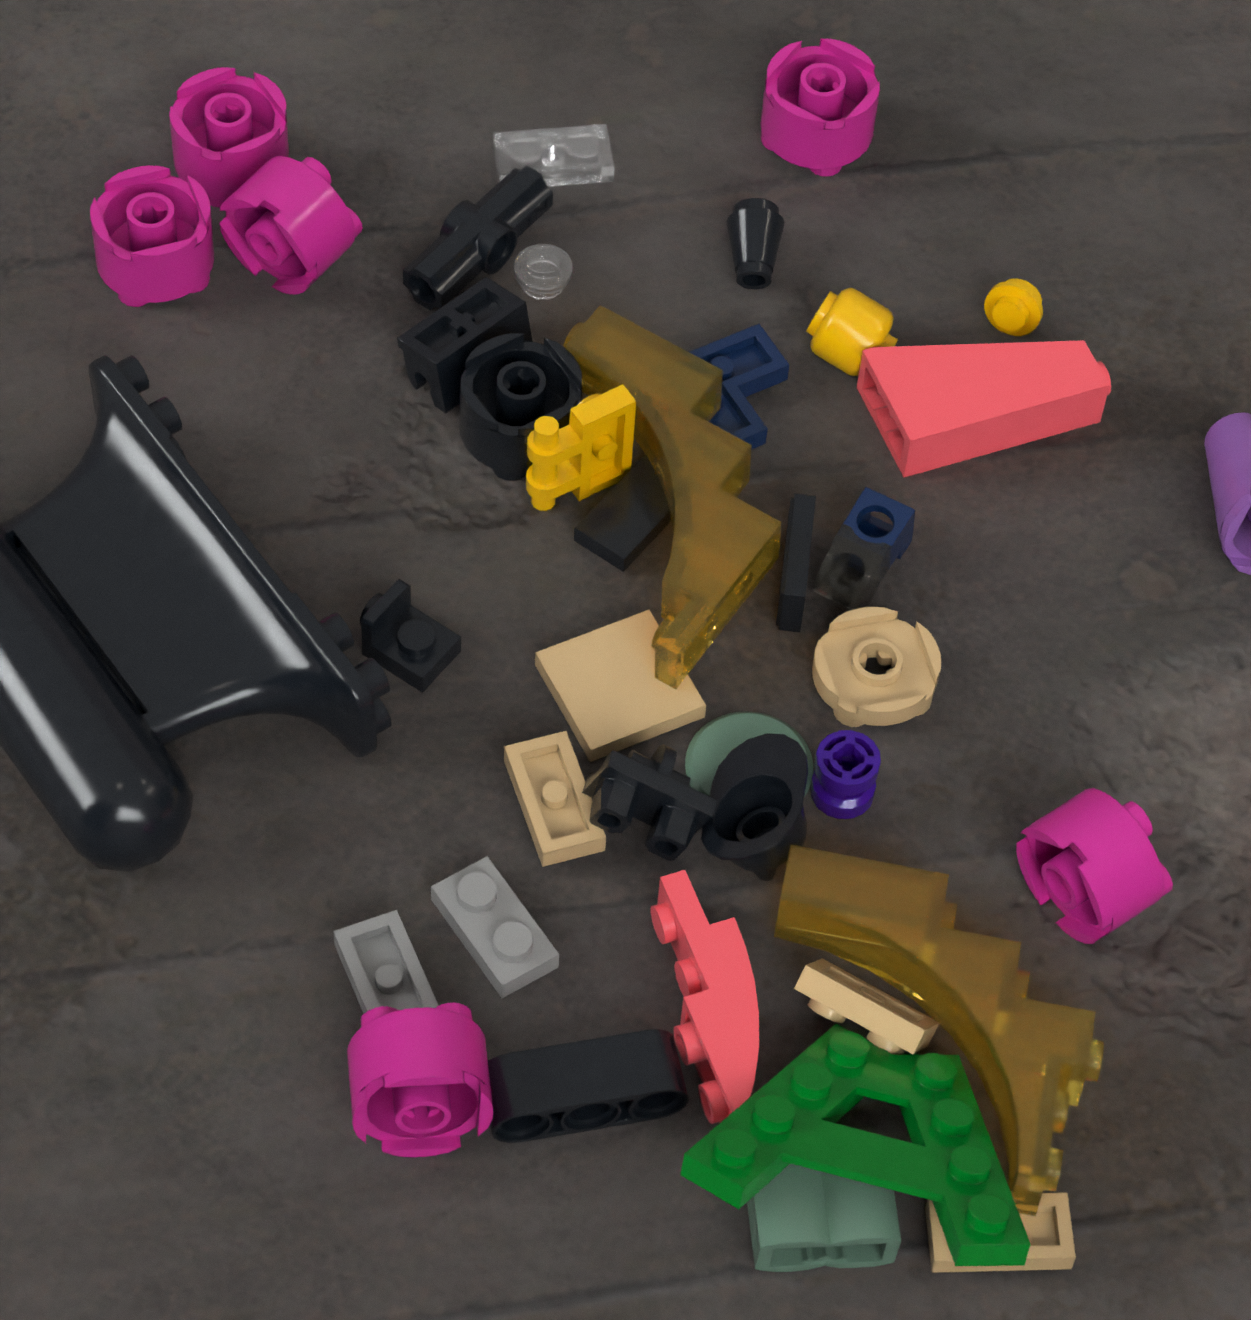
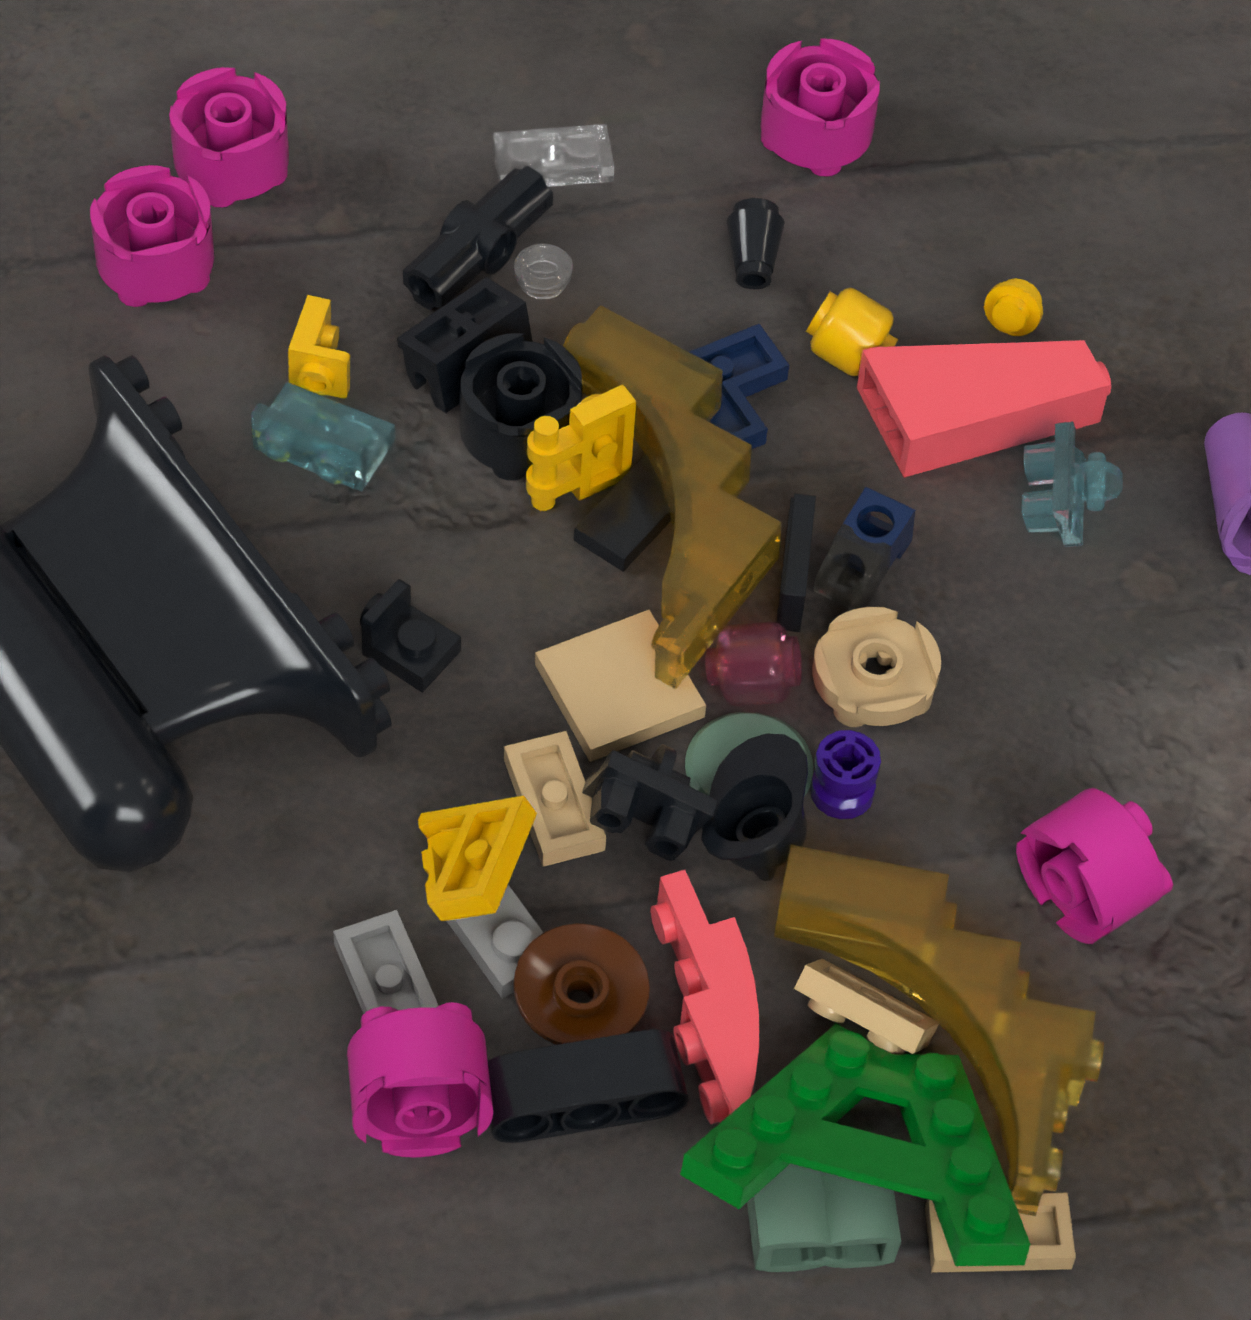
(289, 223): dark pink brick -> none
(313, 352): none -> yellow bracket
(322, 436): none -> clear light blue bracket
(473, 854): none -> yellow wing
(584, 960): none -> reddish brown dish
(754, 663): none -> clear pink head
(1072, 481): none -> clear light blue hips

